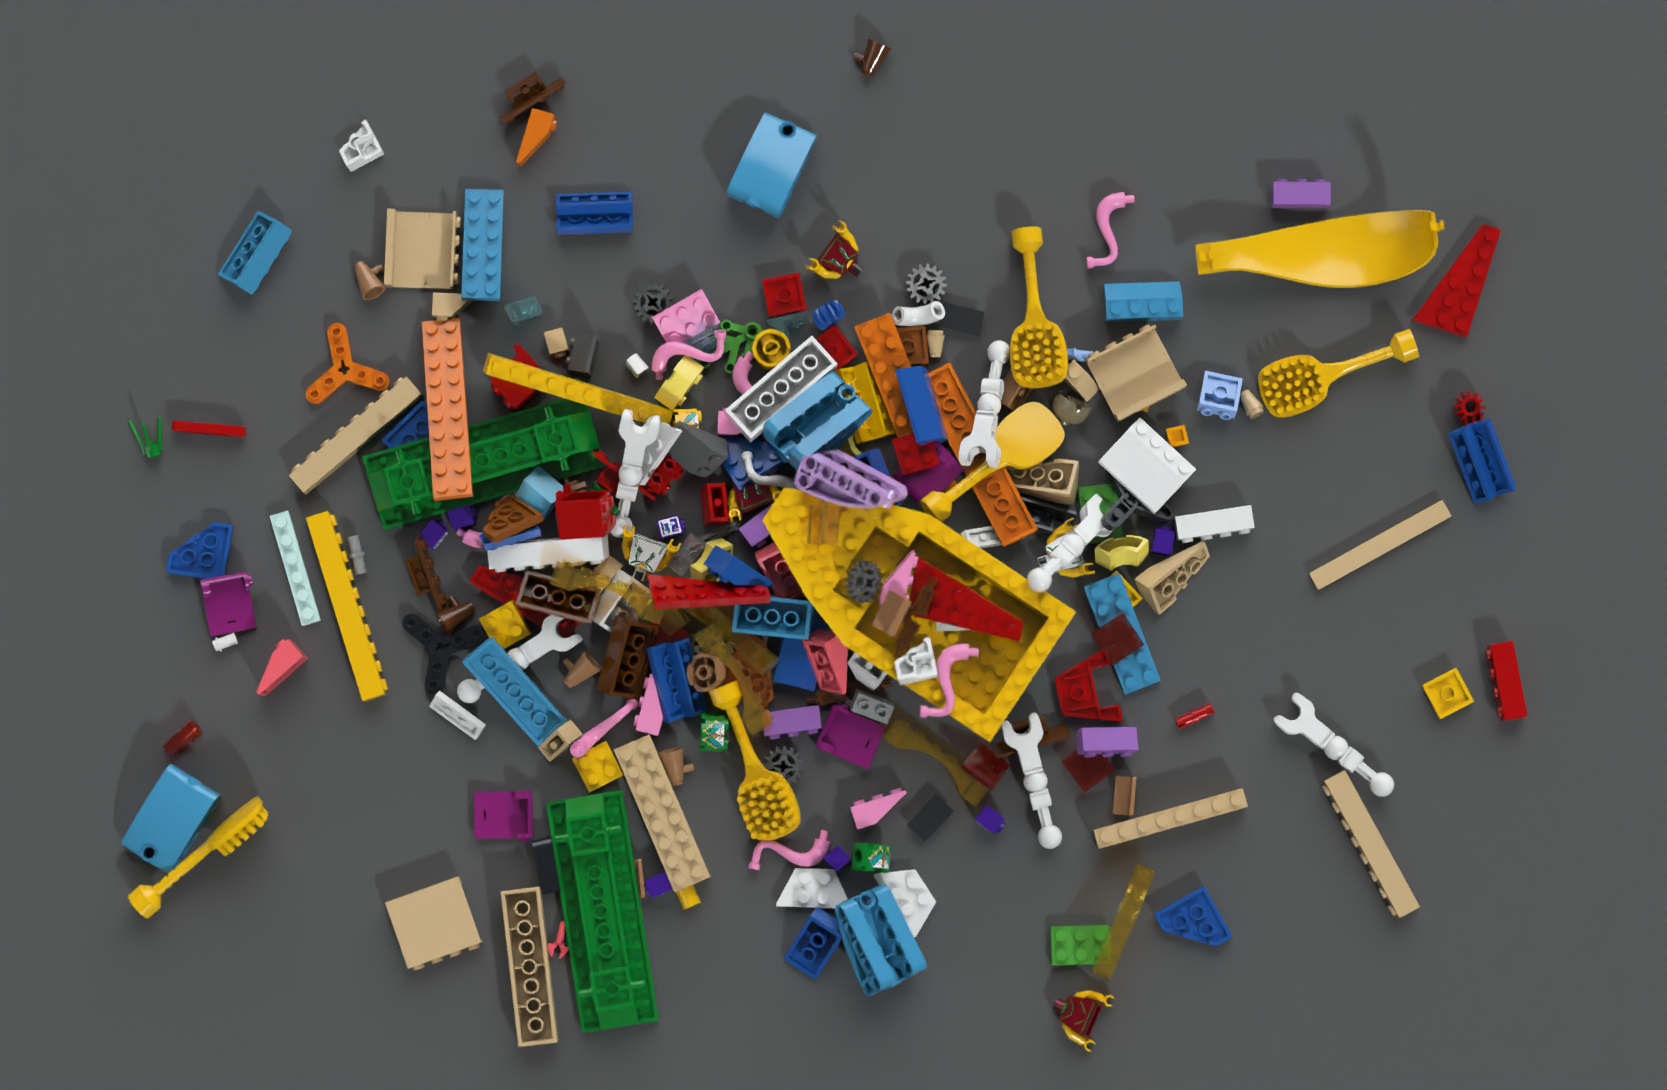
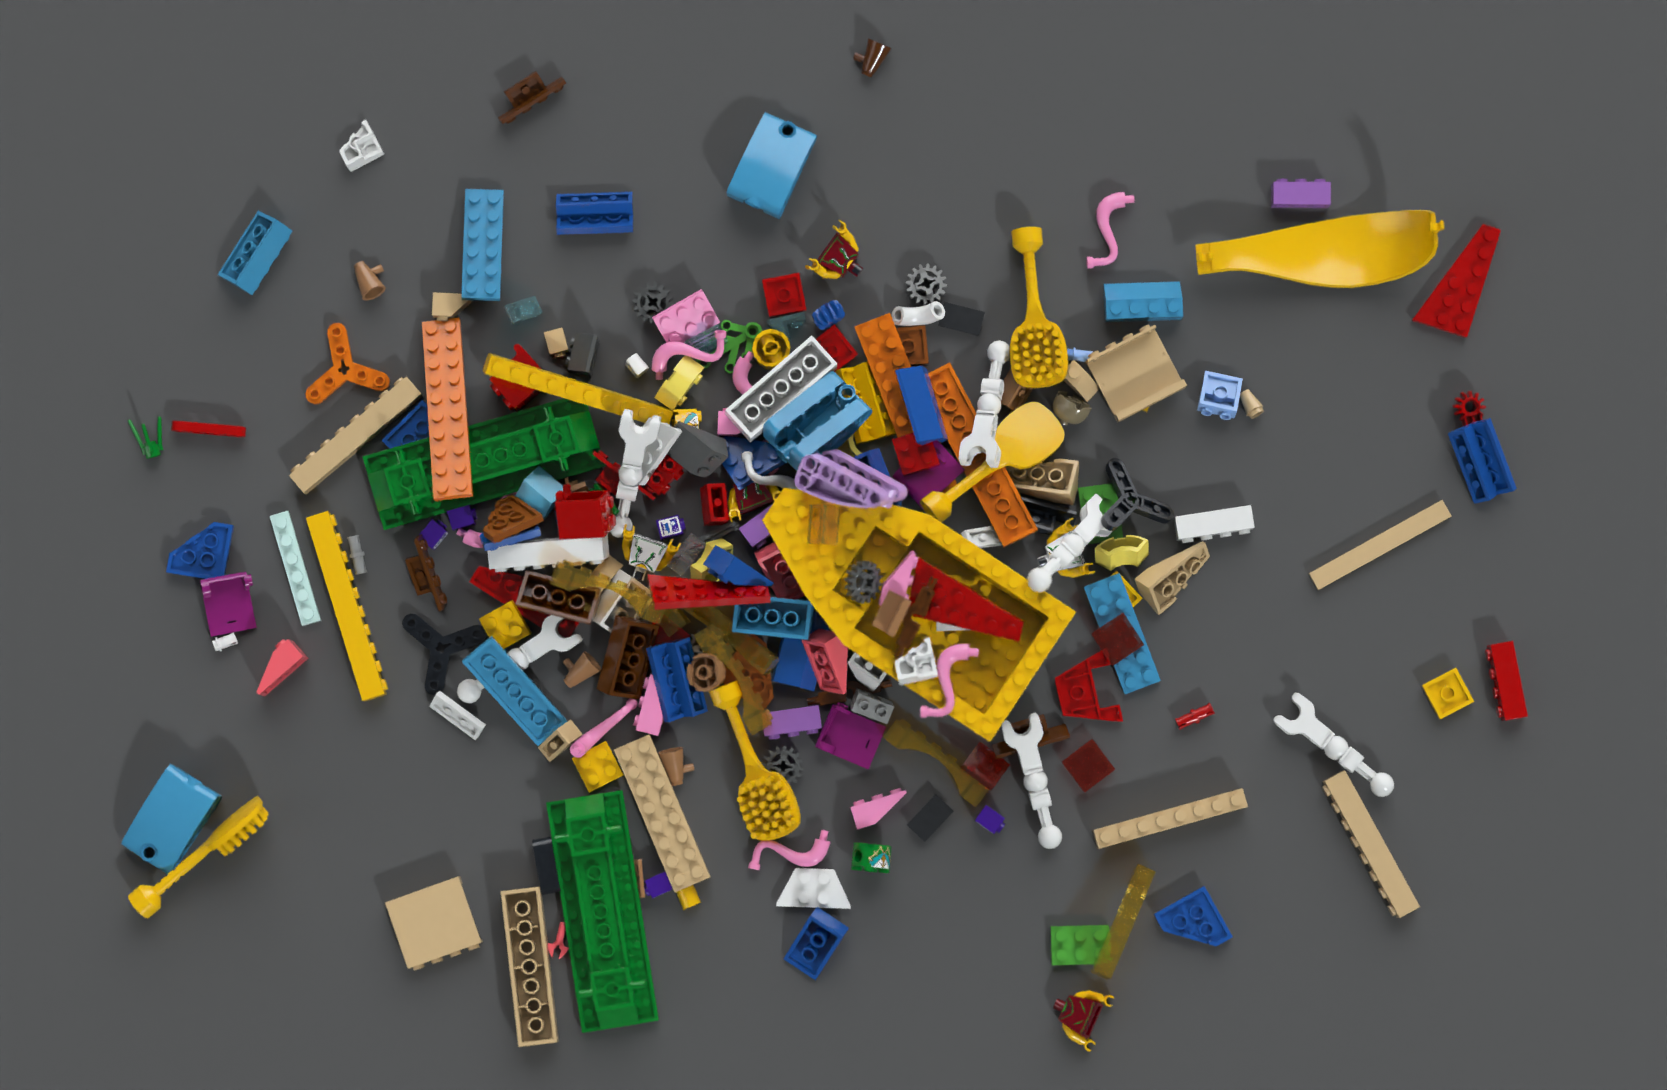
(181, 739): clear red axle -> none
(421, 250): tan panel -> none
(454, 616): reddish brown piece -> none
(503, 815): magenta door -> none
(536, 133): orange slope -> none
(712, 732): green brick -> none
(837, 858): dark purple brick -> none
(878, 940): dark azure panel -> none
(911, 896): white wing -> none
(935, 342): tan cone -> none
(1107, 741): medium lavender brick -> none
(1124, 795): medium nougat panel -> none
(1146, 465): white slope -> none
(1162, 541): dark purple brick -> none
(1177, 436): light orange plate -> none
(1303, 382): yellow piece -> none

